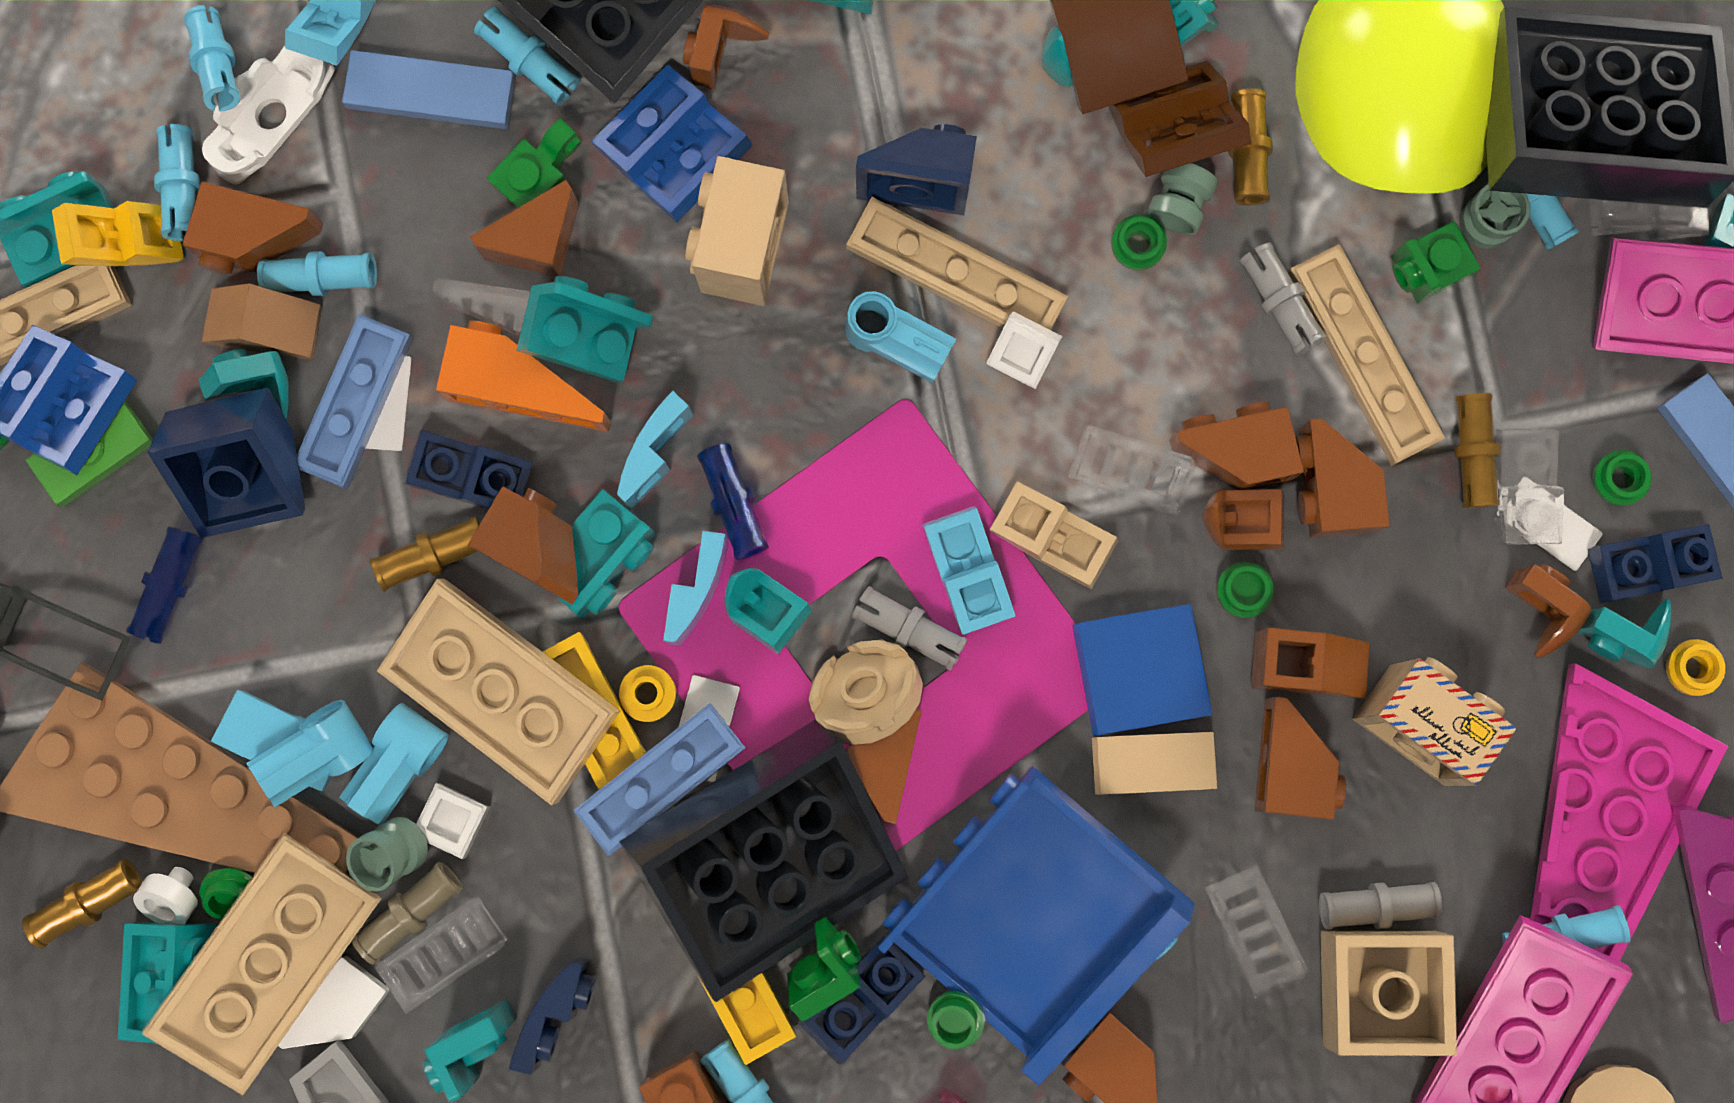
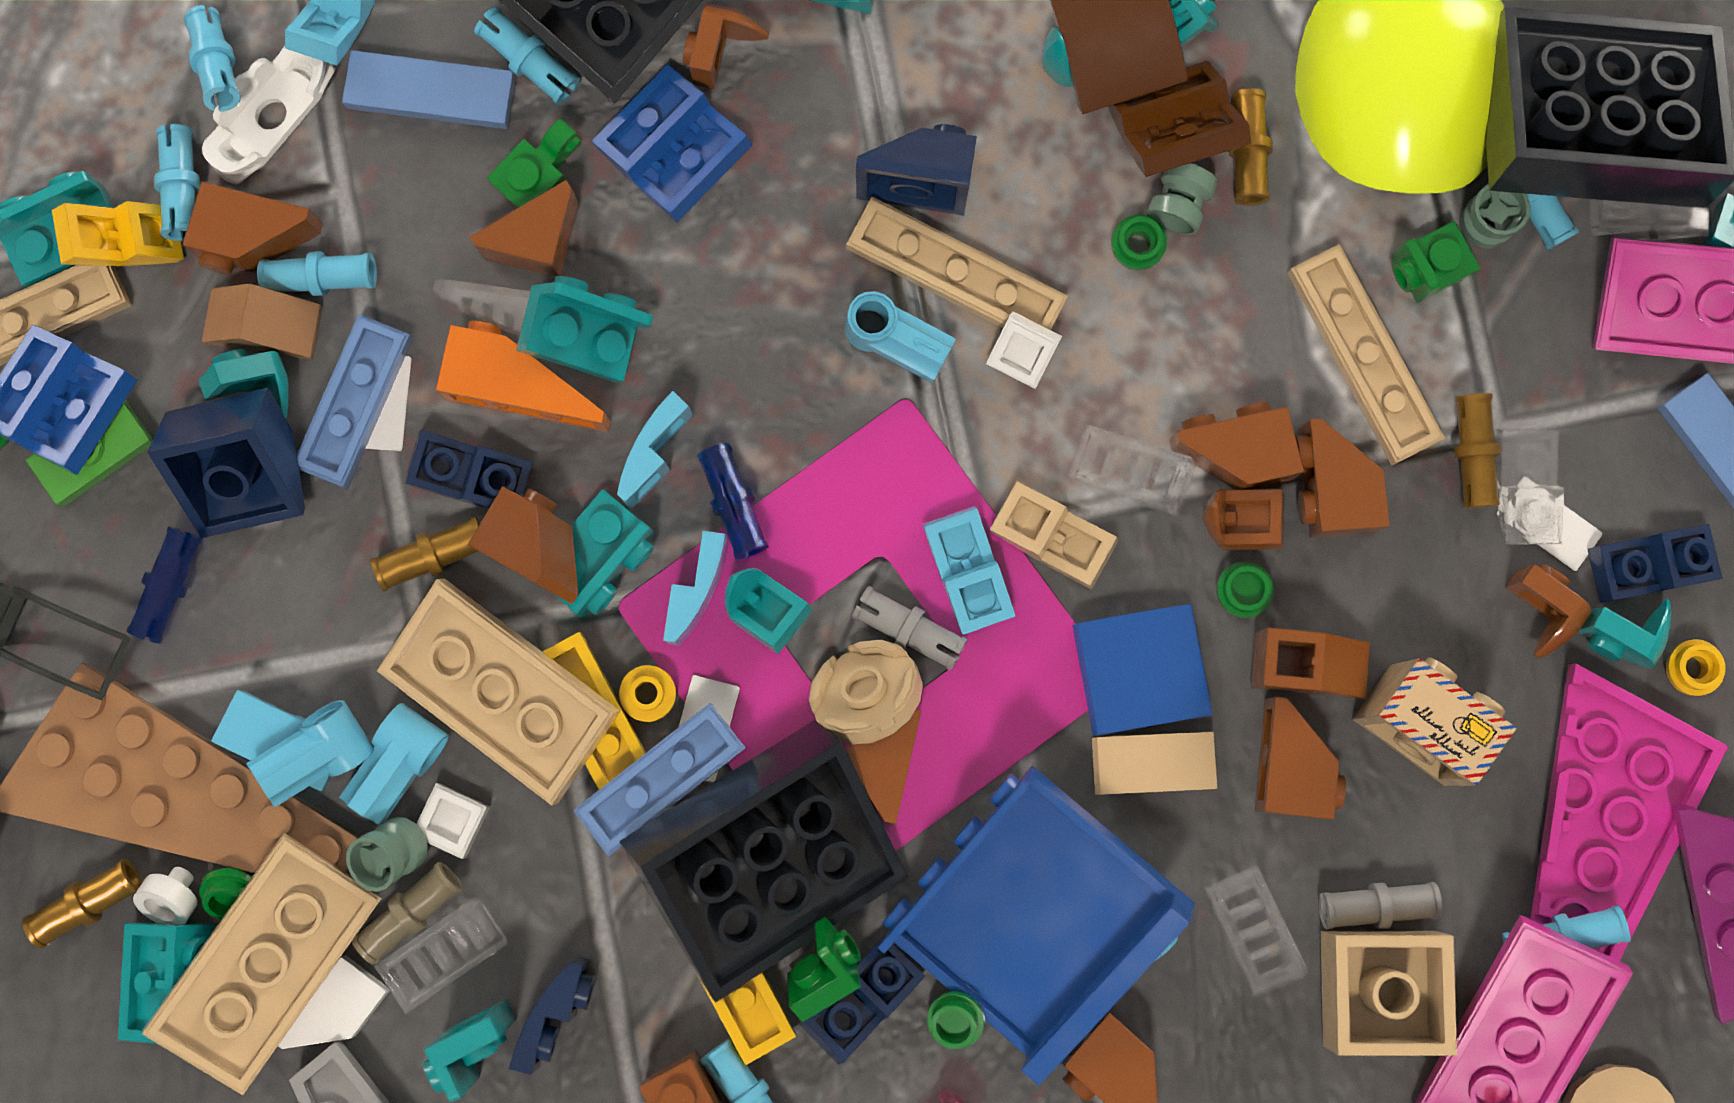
(739, 230): tan brick -> none
(1283, 298): light grey pin -> none
(1637, 473): green plate -> none

